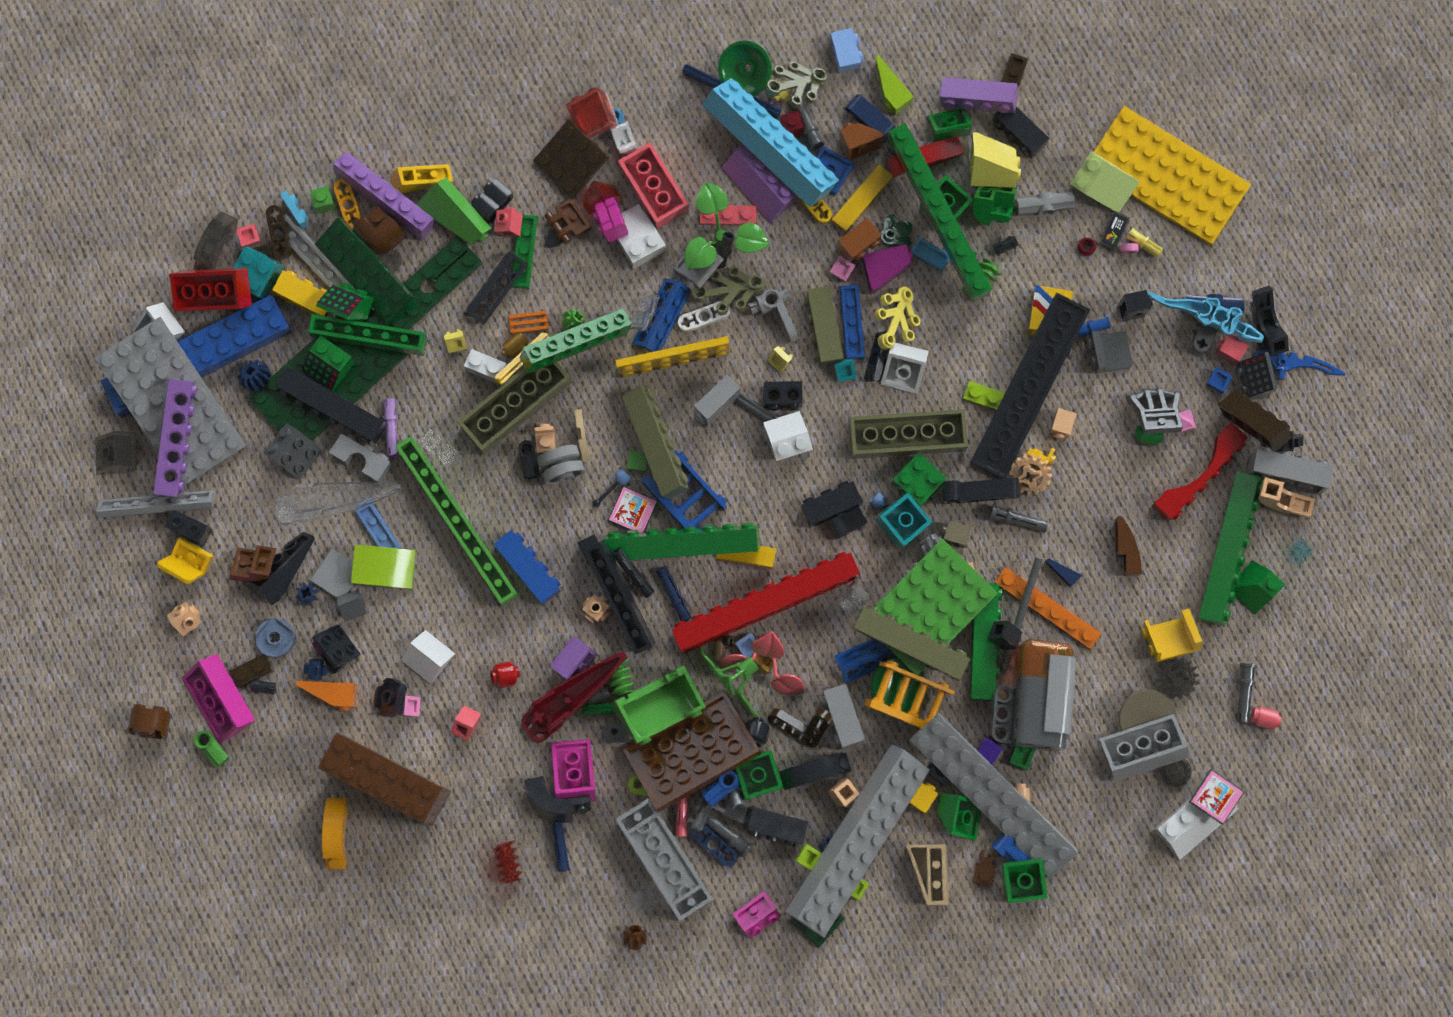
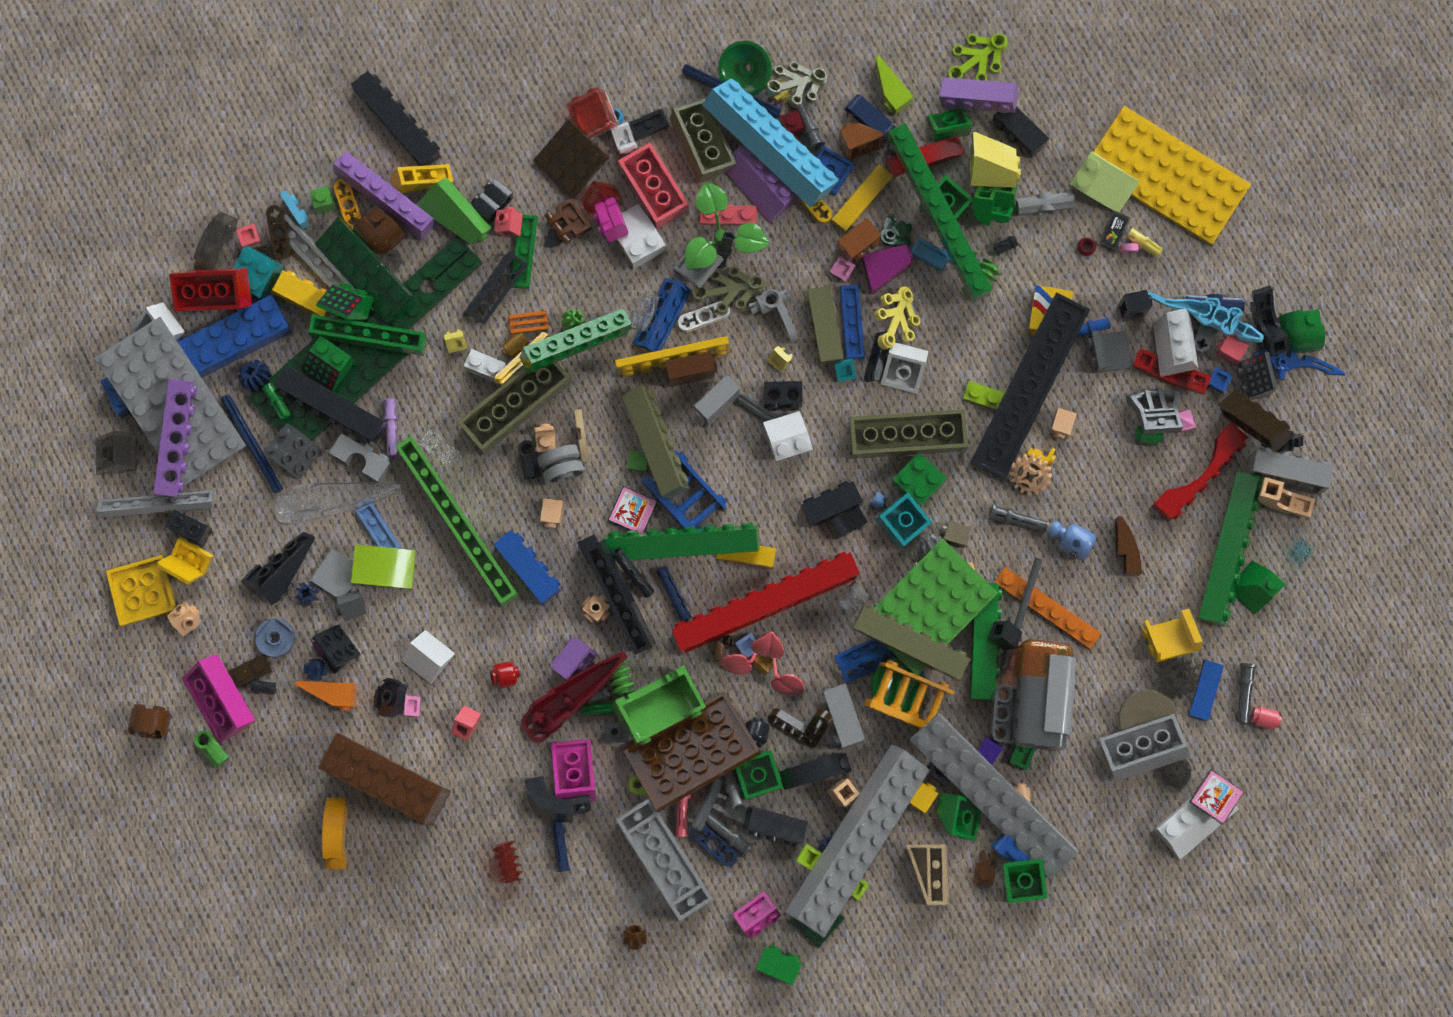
(140, 591): none -> yellow plate
(251, 443): none -> dark blue axle
(252, 564): reddish brown slope -> none
(276, 401): none -> green axle
(395, 119): none -> black brick
(551, 513): none -> light nougat brick
(621, 478): hinge -> none
(648, 125): none -> black plate
(691, 369): none -> reddish brown brick
(702, 141): none -> olive slope
(719, 790): blue piece -> none
(743, 670): bright green plant -> none
(779, 965): none -> green brick
(845, 50): light blue brick -> none
(980, 55): none -> lime plant
(981, 490): black beam -> none
(1014, 69): dark brown plate -> none
(1066, 574): dark blue piece -> none
(1074, 539): none -> medium blue piece
(1175, 343): none -> white slope
(1188, 380): none -> red slope
(1206, 690): none -> blue tile
(1303, 330): none -> green brick

